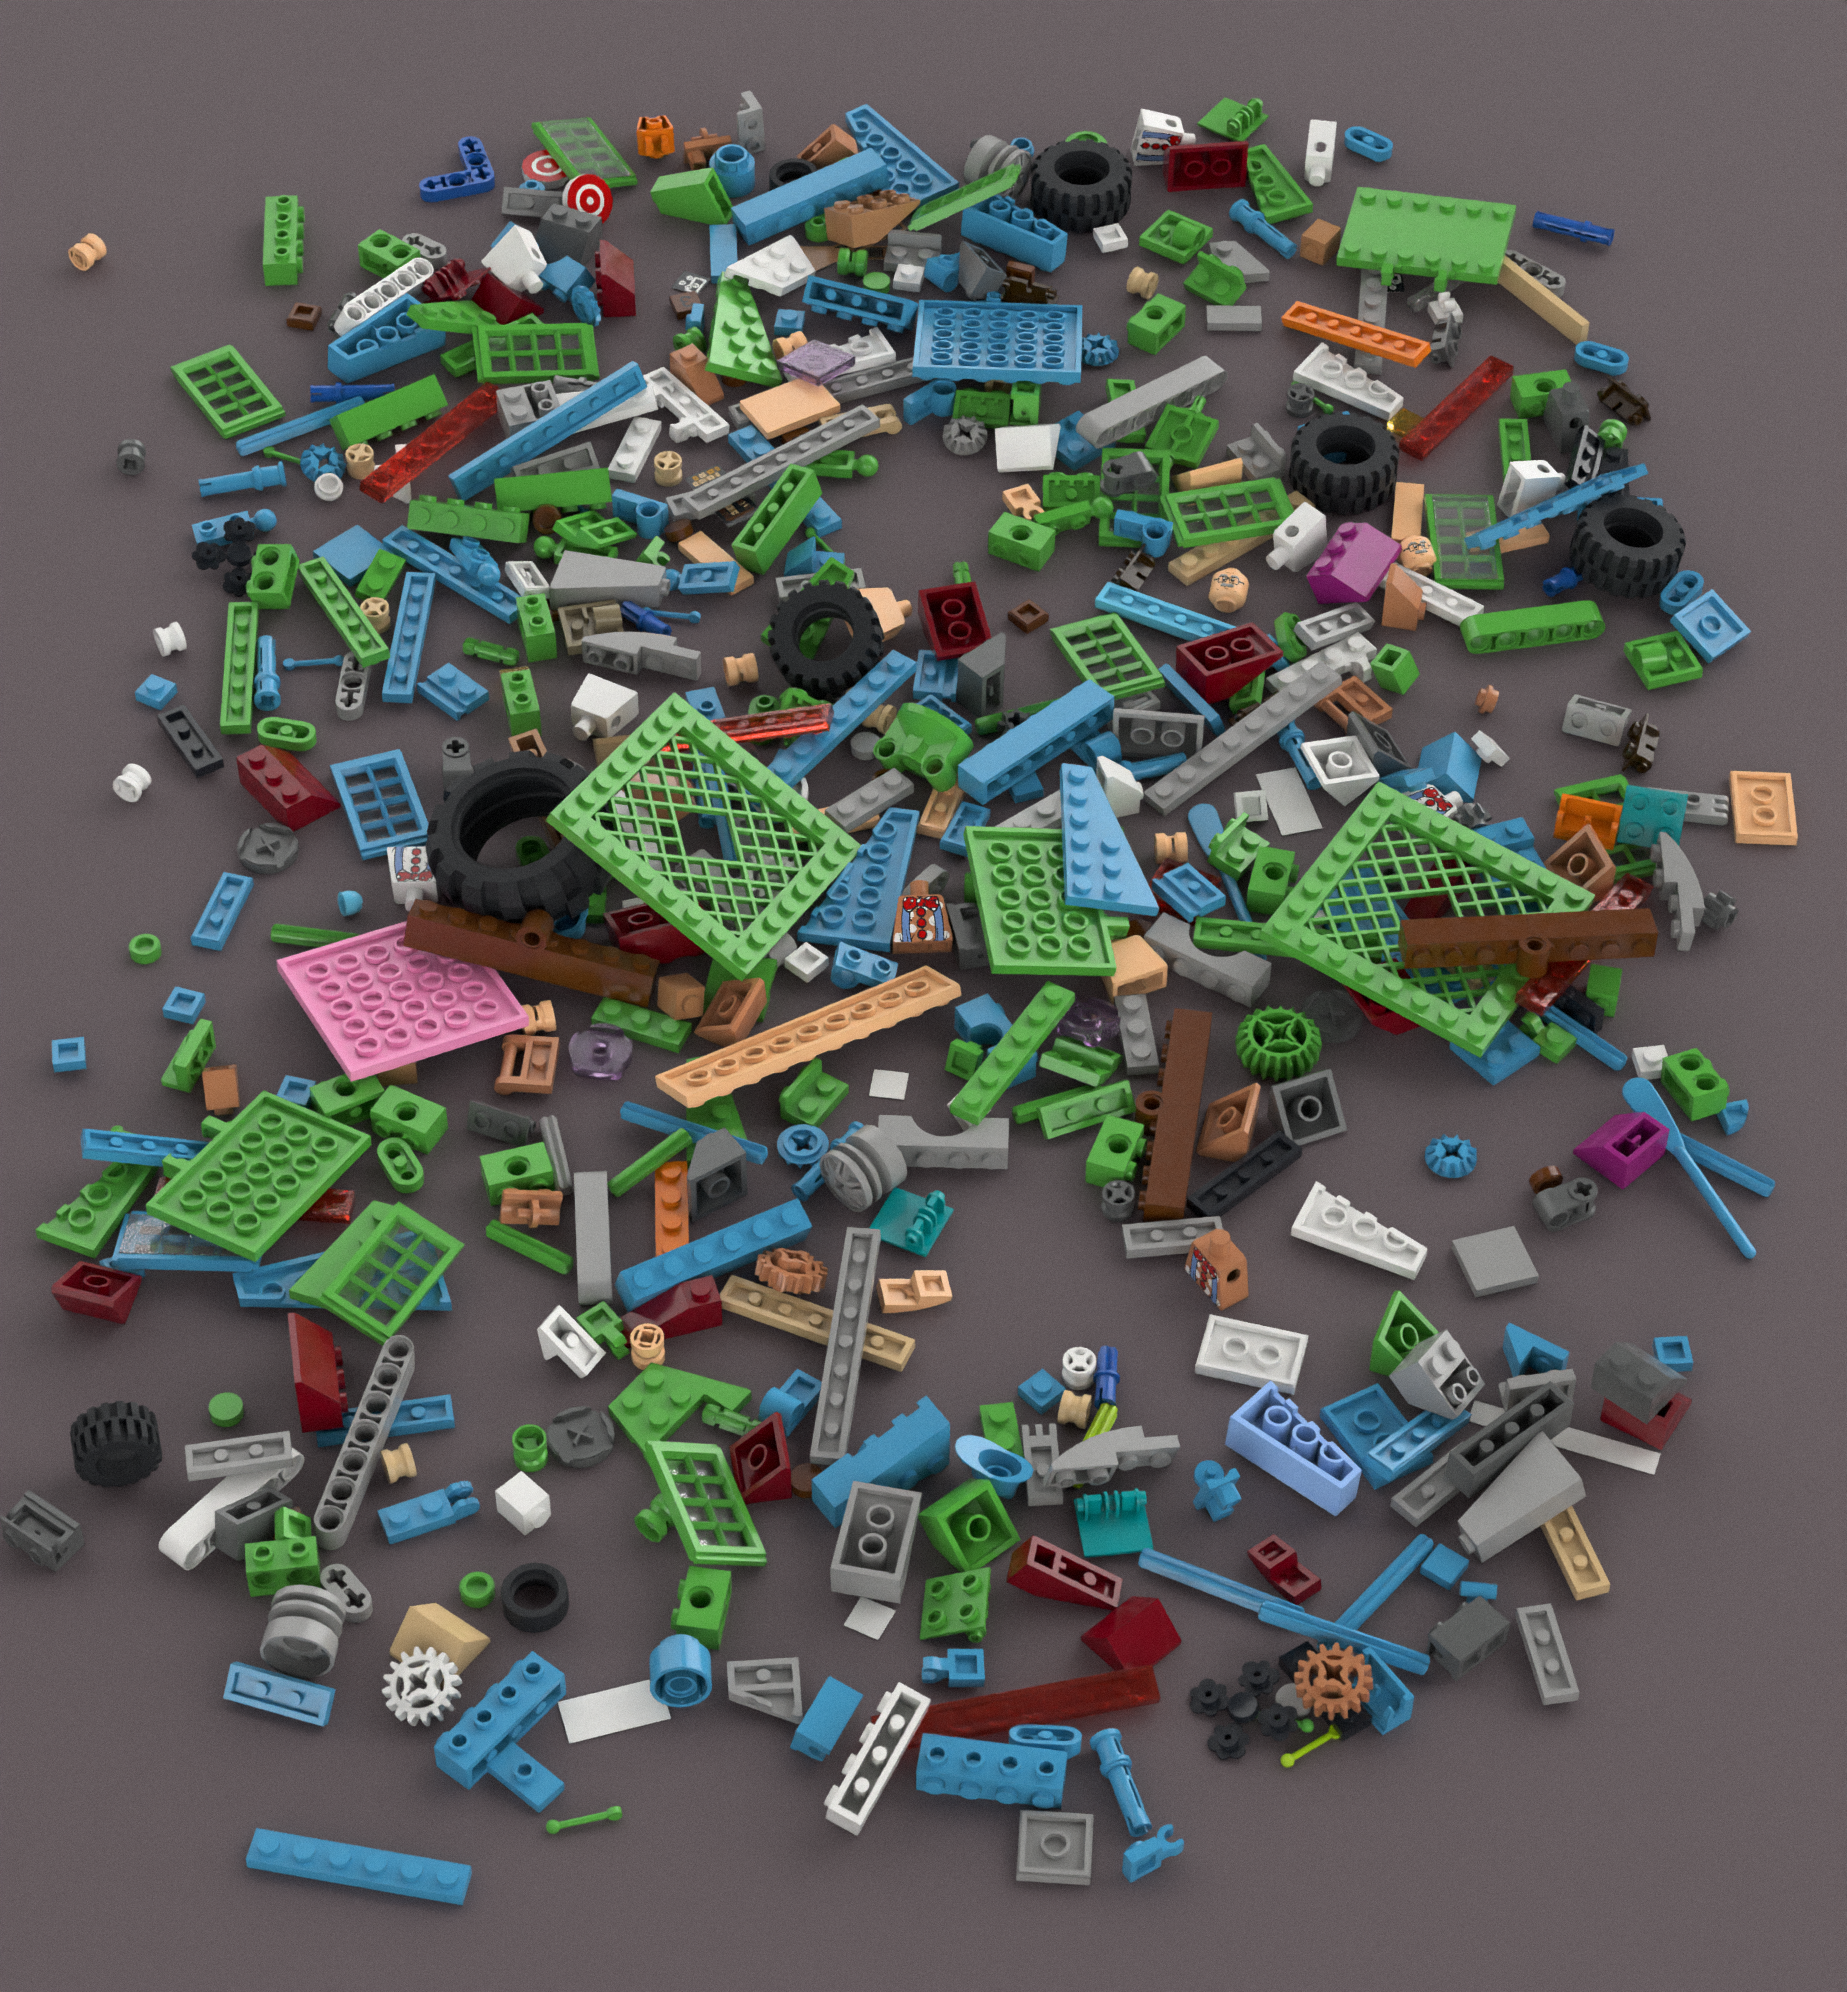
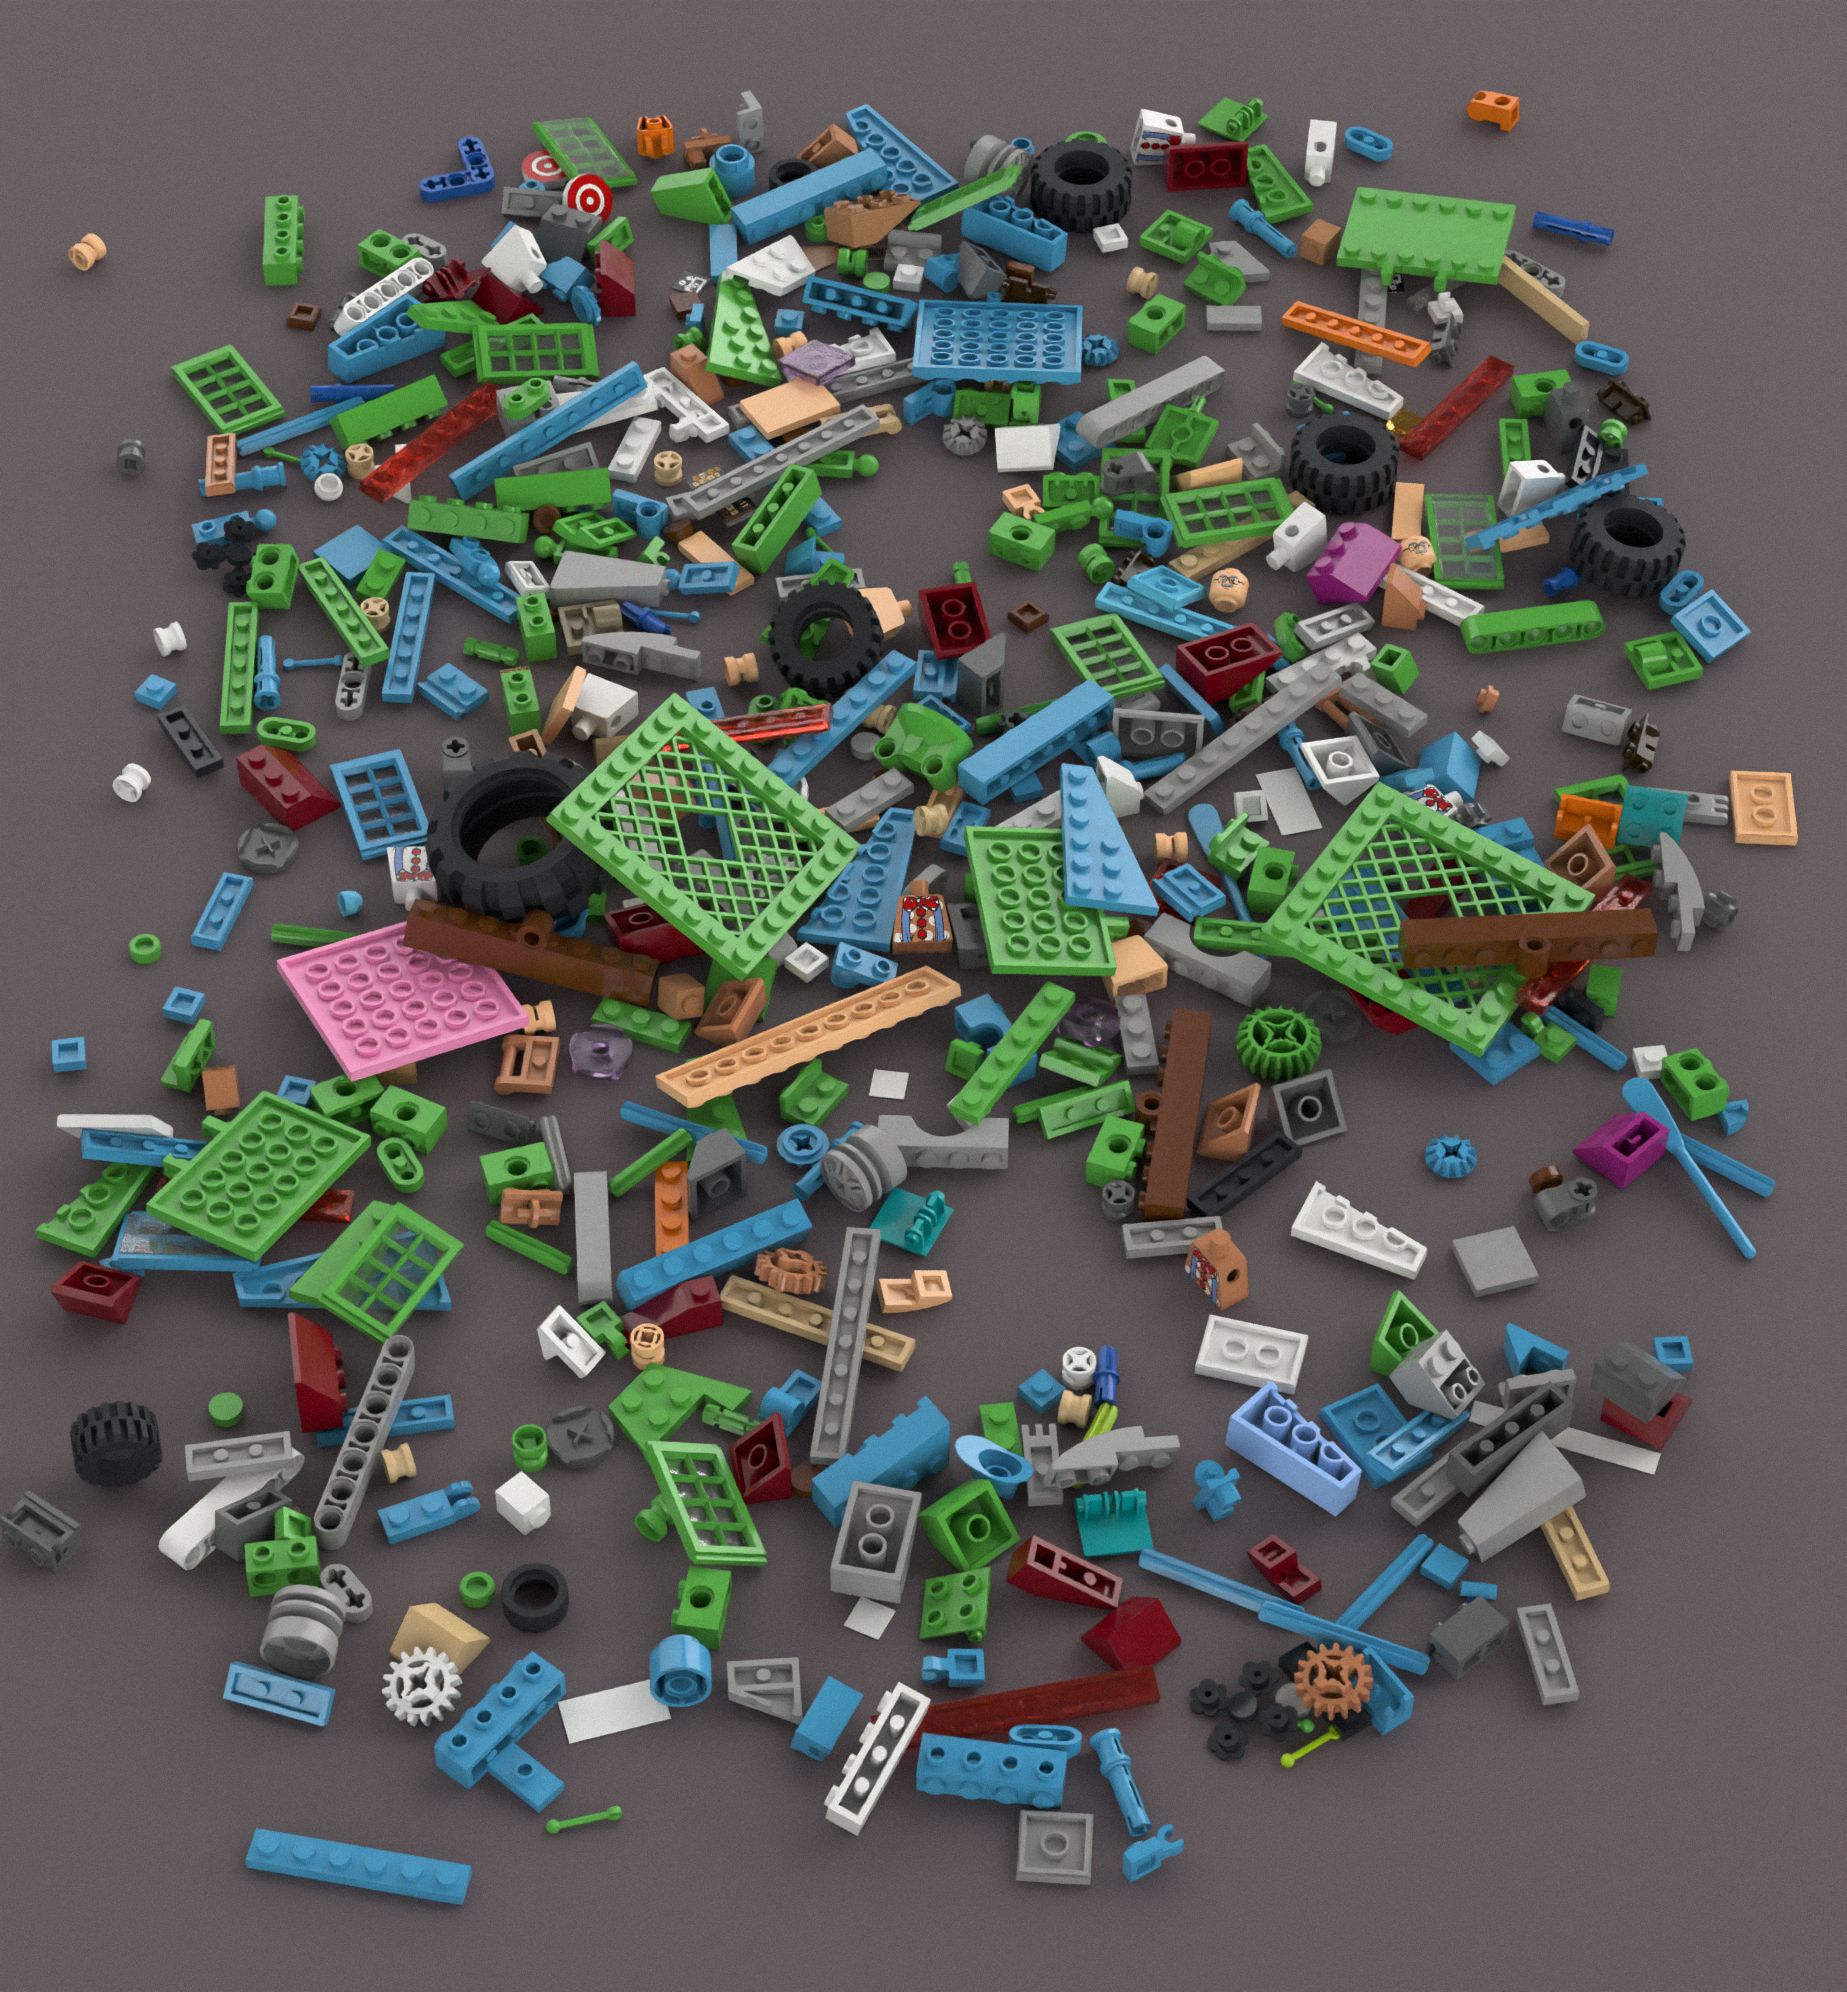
(131, 1124): none -> white tile
(221, 464): none -> nougat tile
(526, 399): none -> bright green plate
(563, 705): none -> light nougat tile
(616, 233): none -> bright green plate
(930, 820): none -> tan wheel
(1093, 559): none -> bright green wheel
(1167, 587): none -> medium azure tile
(1383, 705): none -> light grey plate
(1494, 108): none -> orange leg

